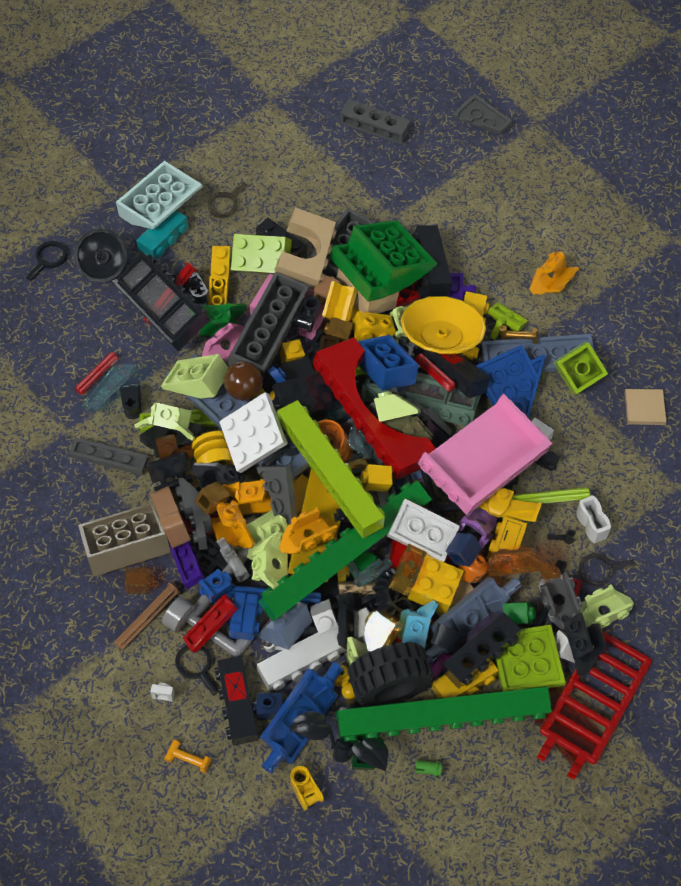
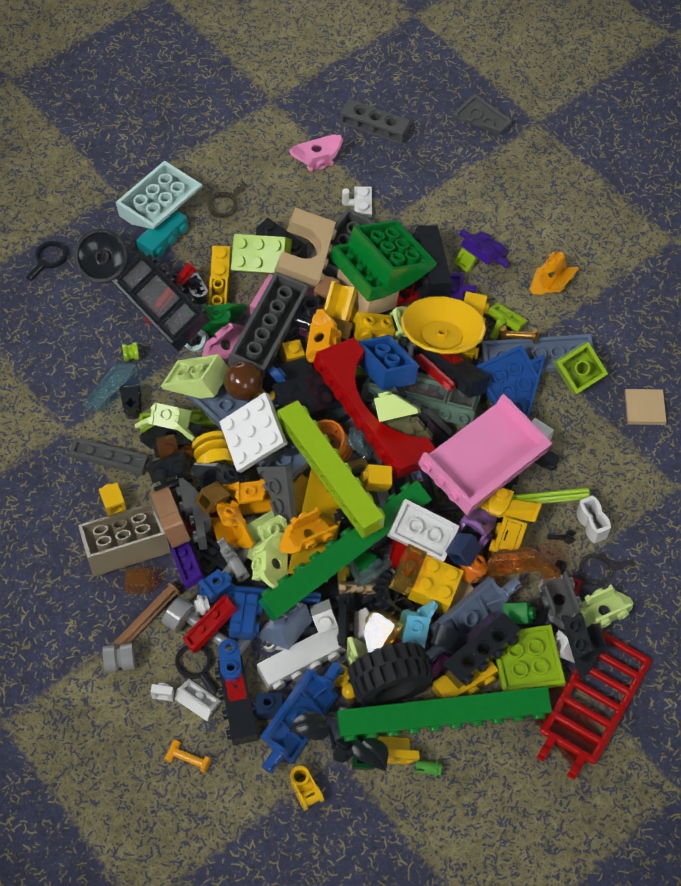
(96, 373): red axle -> none
(112, 499): none -> yellow brick
(121, 657): none -> light grey wheel
(130, 351): none -> lime wheel
(197, 699): none -> white slope
(198, 348): none -> light aqua piece
(201, 604): none -> white plate
(230, 658): none -> blue plate
(318, 152): none -> bright pink piece
(321, 324): none -> light orange piece
(362, 200): none -> white plate
(399, 750): none -> yellow panel
(465, 260): none -> lime plate
(485, 248): none -> dark purple plate

